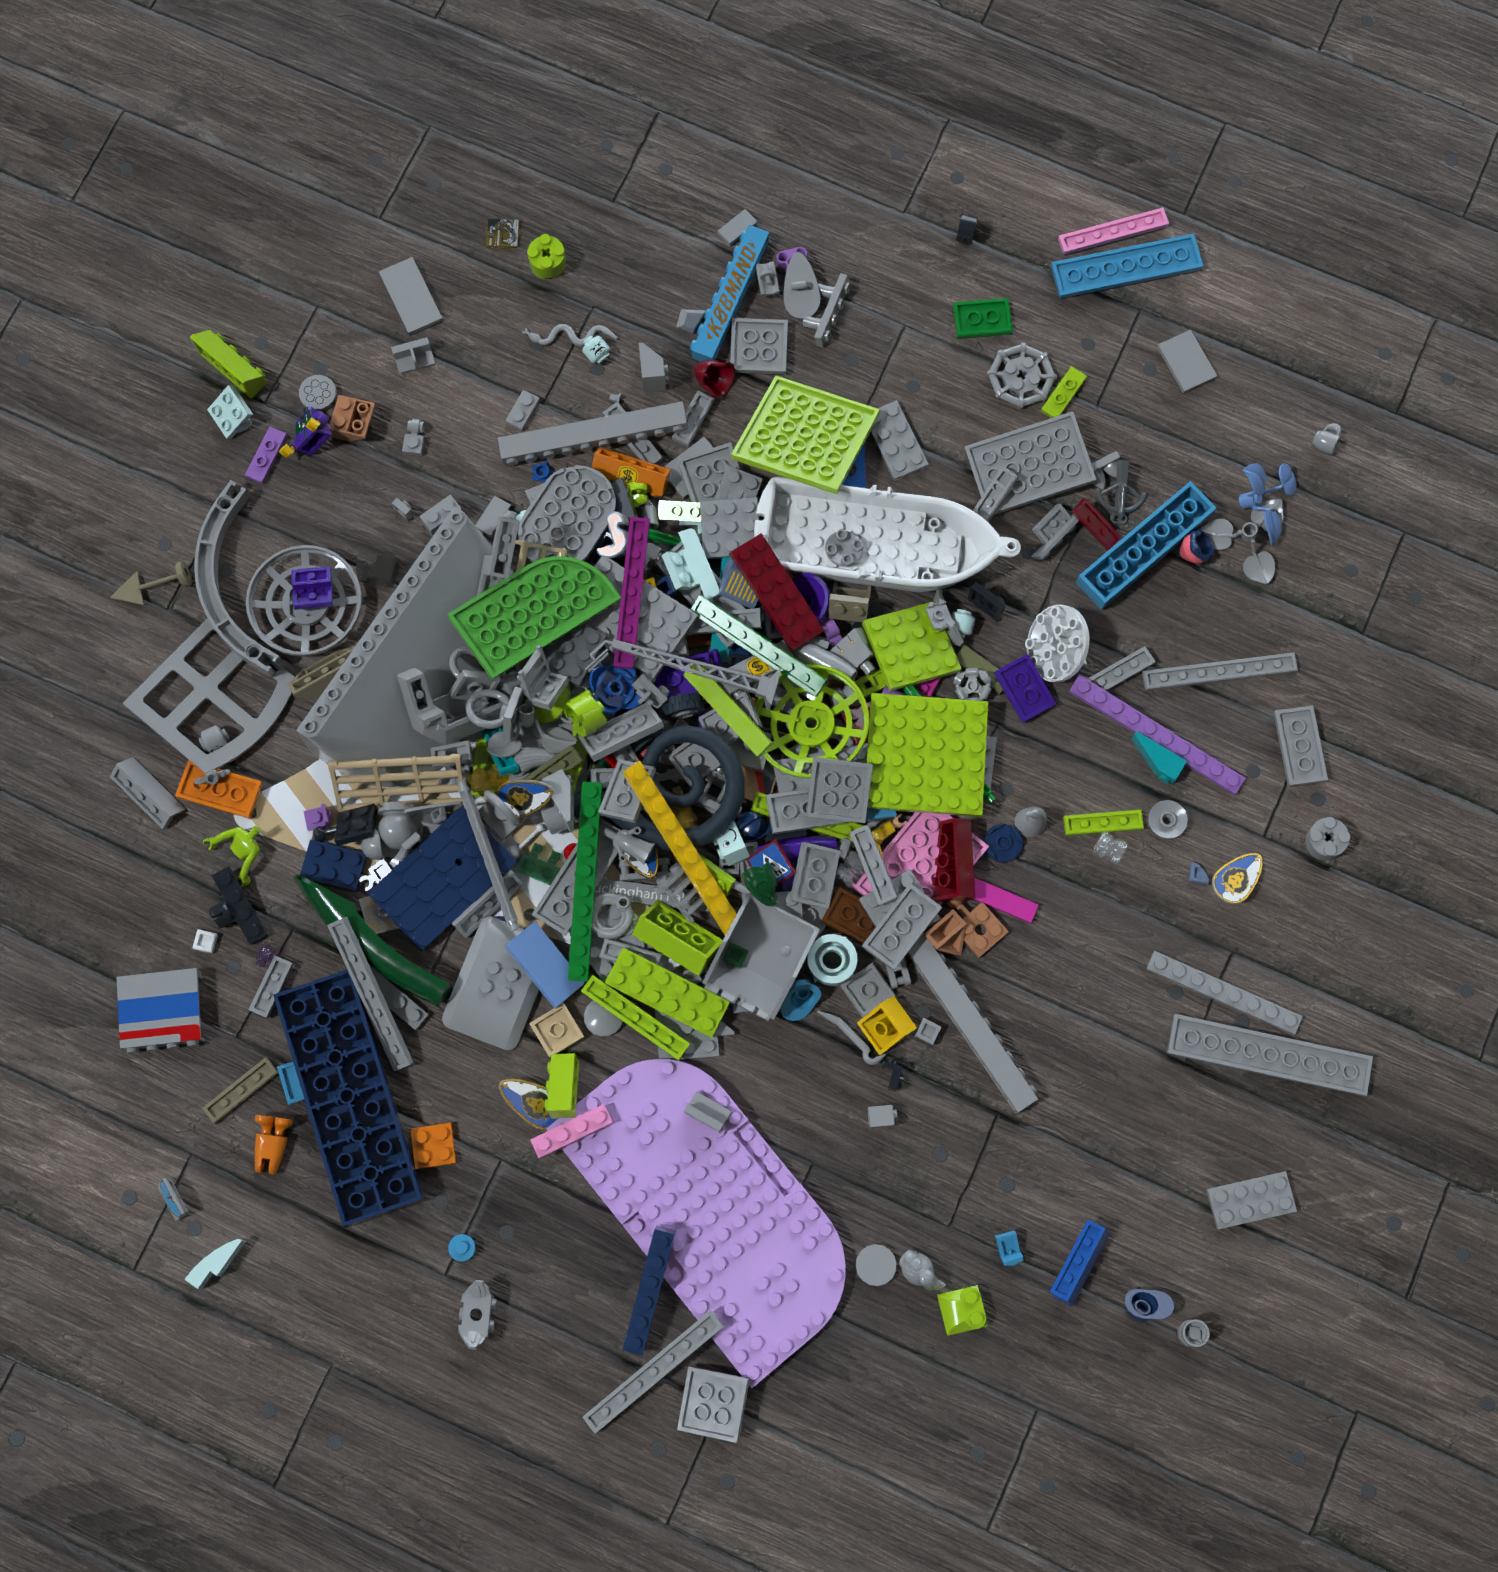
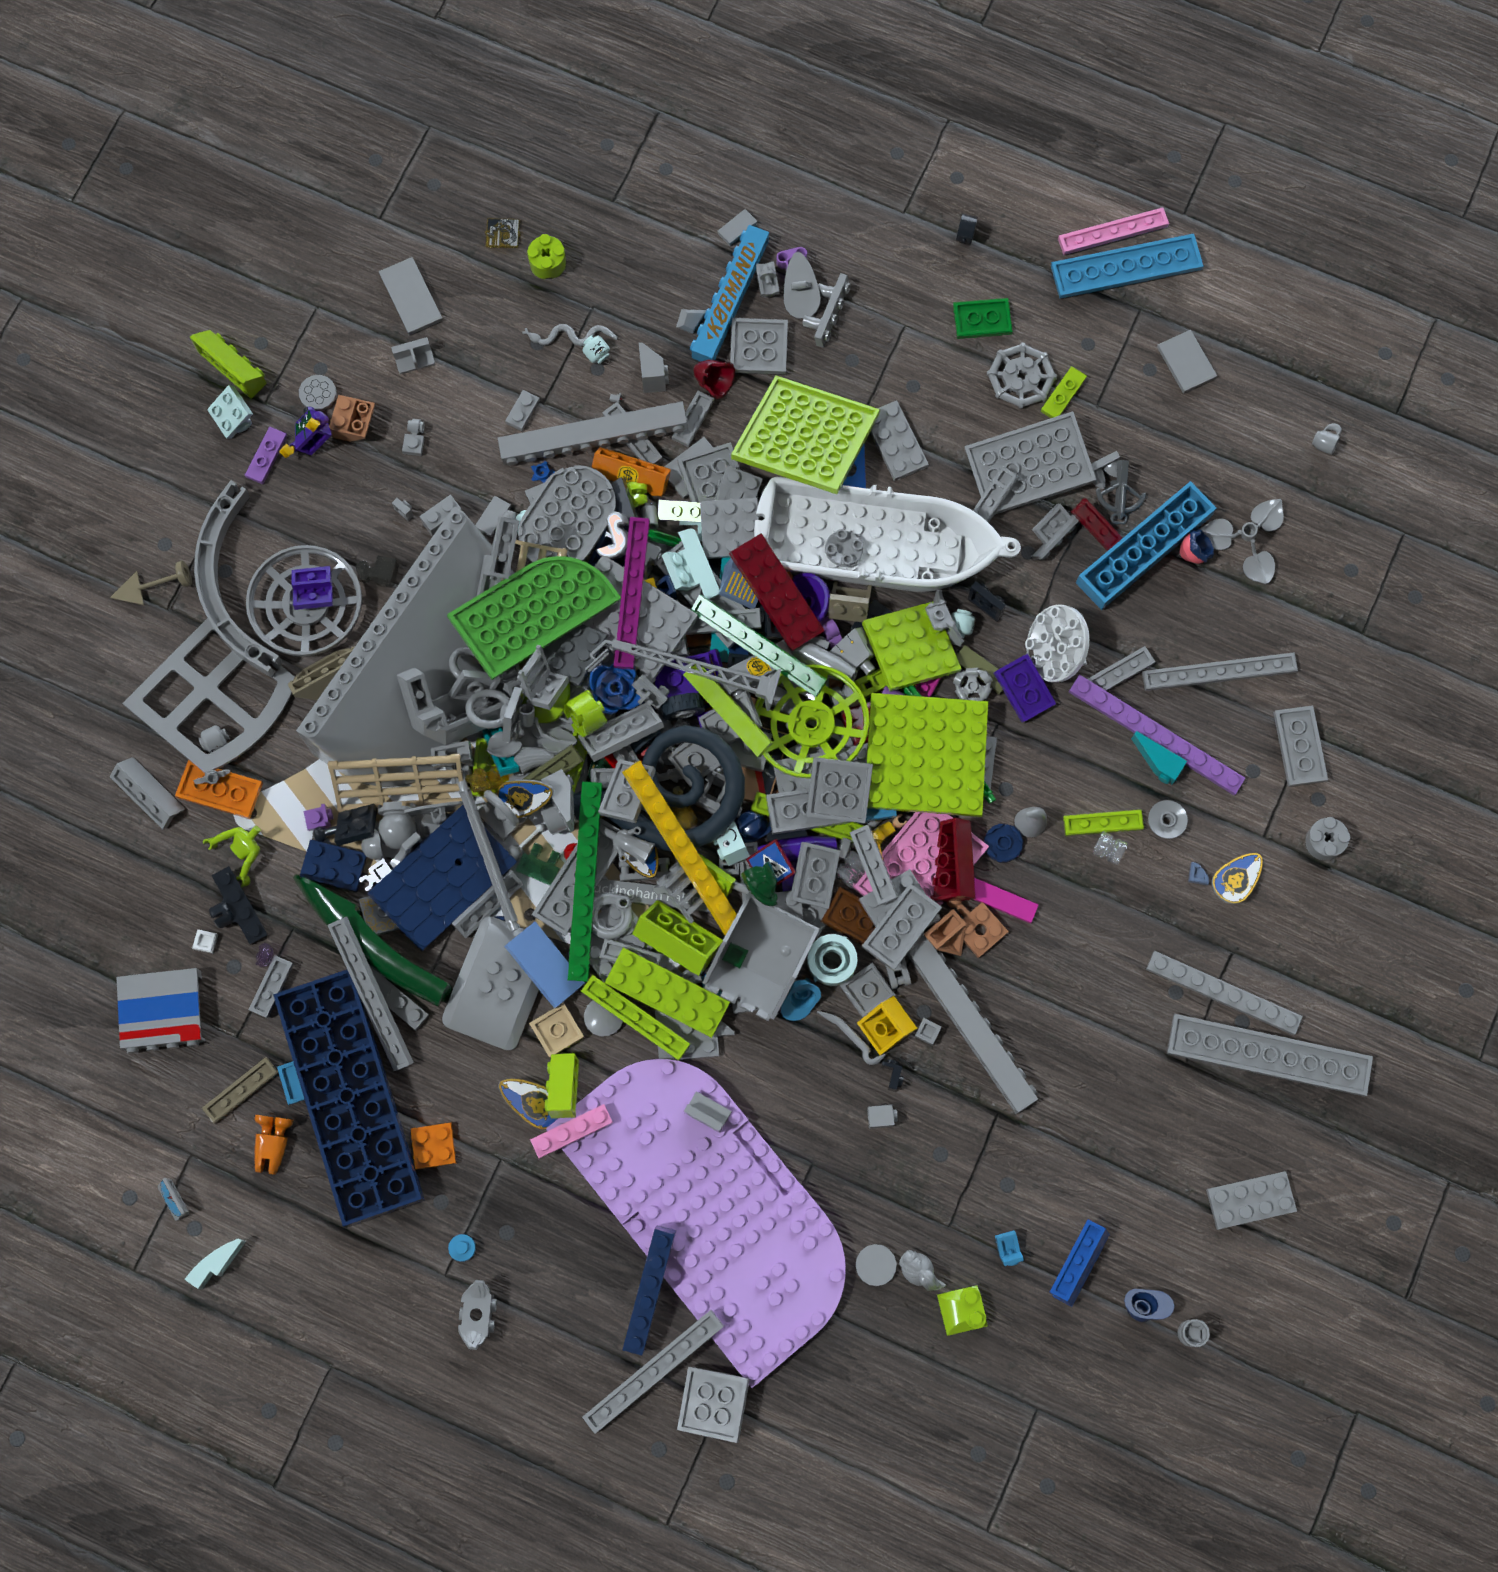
(1252, 499): medium blue plant -> none

